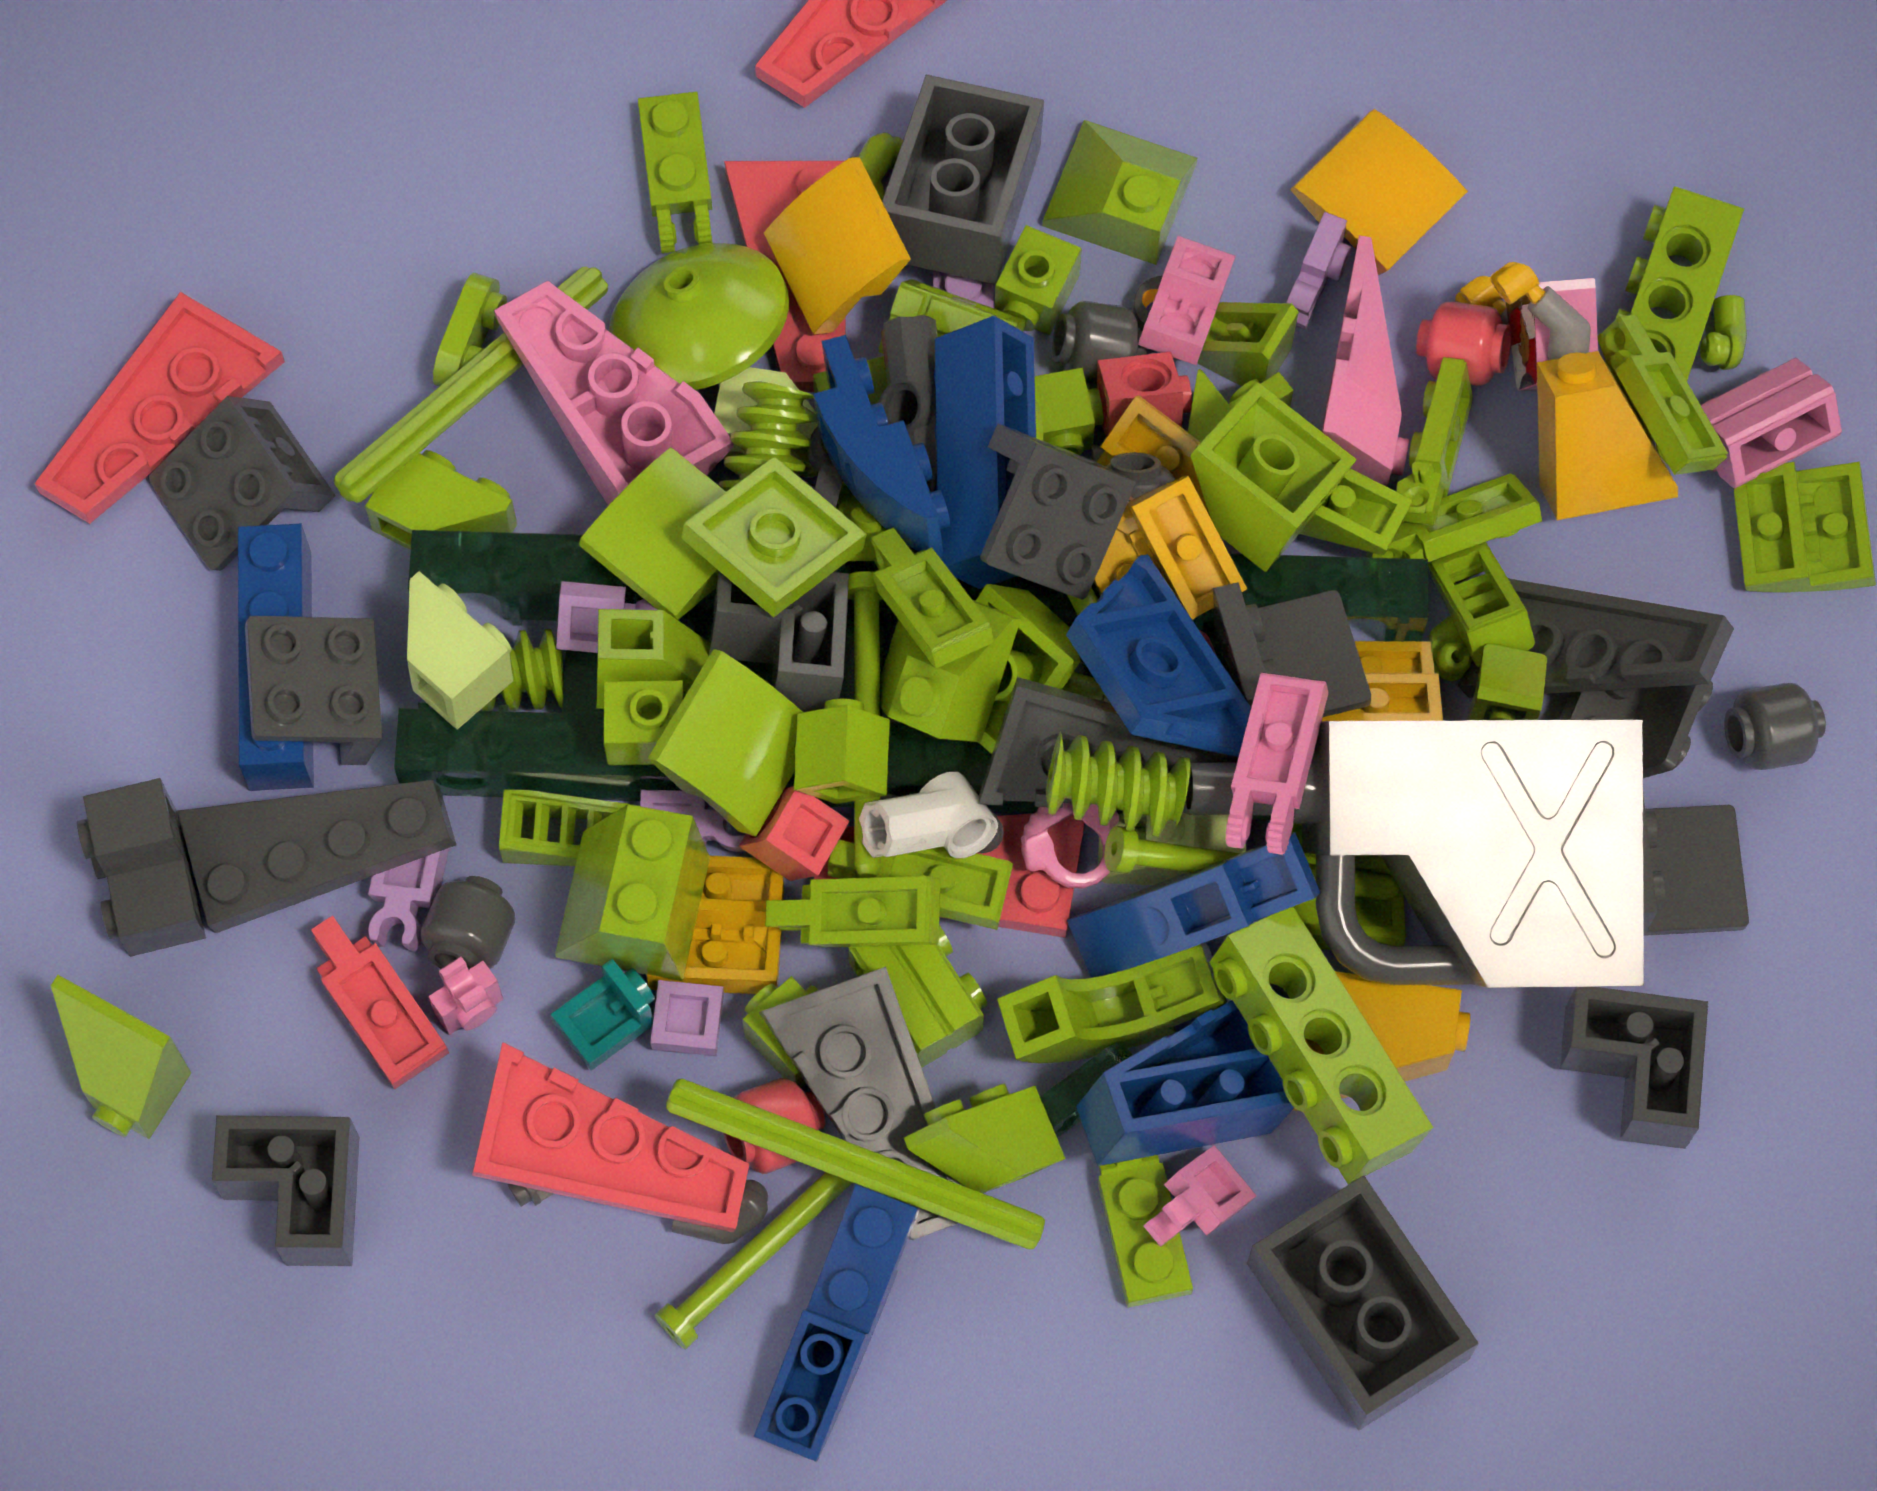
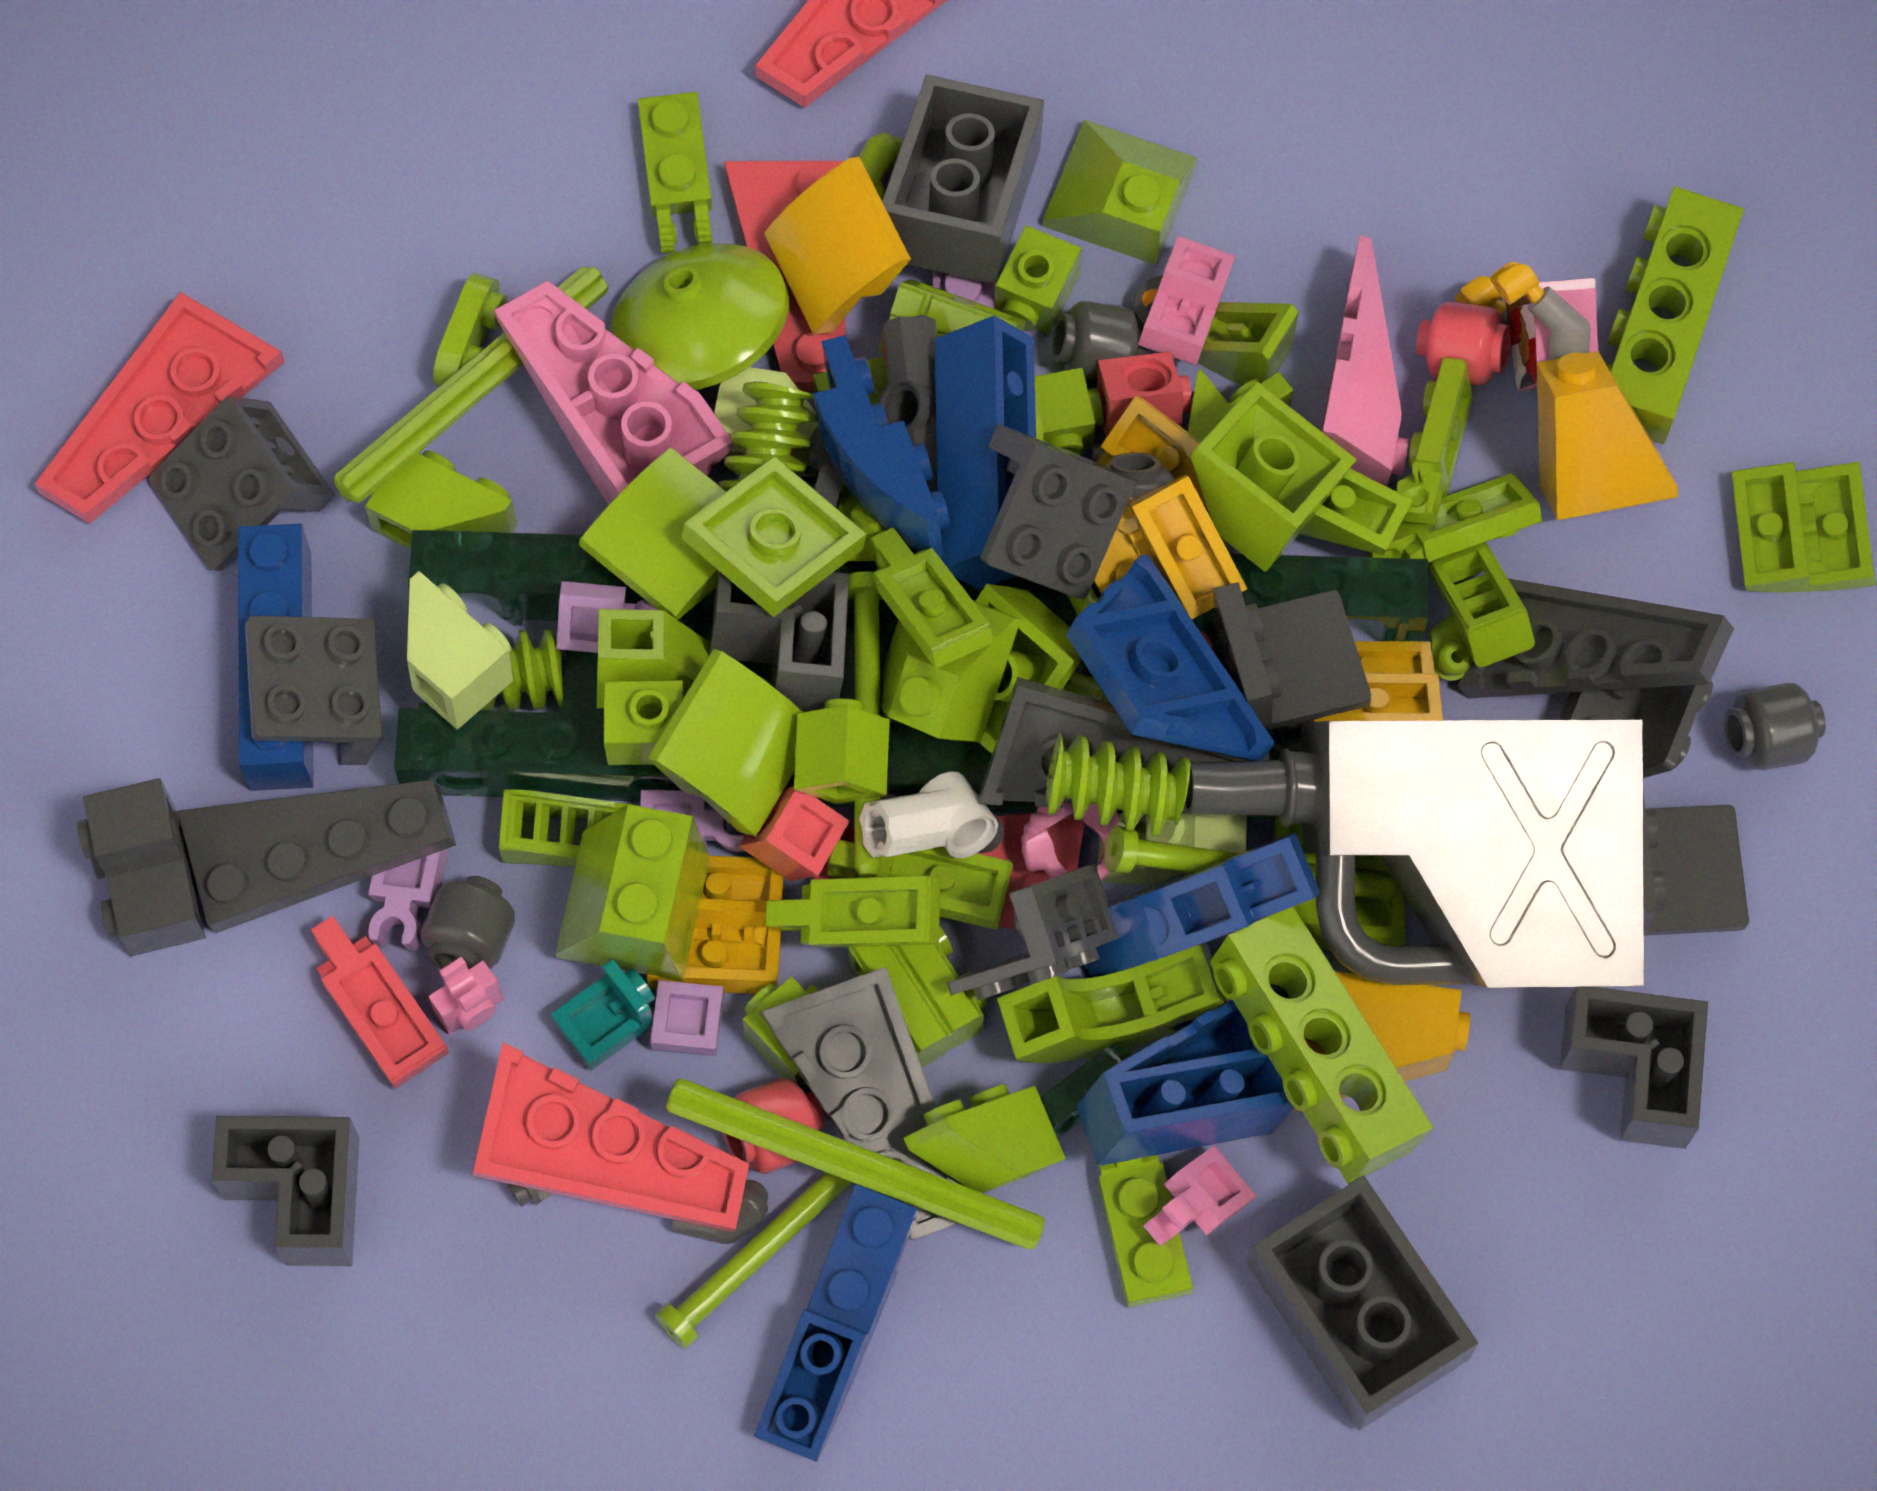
(120, 1061): lime slope -> none
(1061, 927): none -> dark grey bracket
(1275, 756): bright pink hinge -> none
(1323, 260): lavender plate -> none
(1381, 186): yellow slope -> none
(1509, 685): lime slope -> none
(1662, 398): lime hinge -> none
(1728, 342): lime arm -> none
(1772, 420): bright pink brick -> none

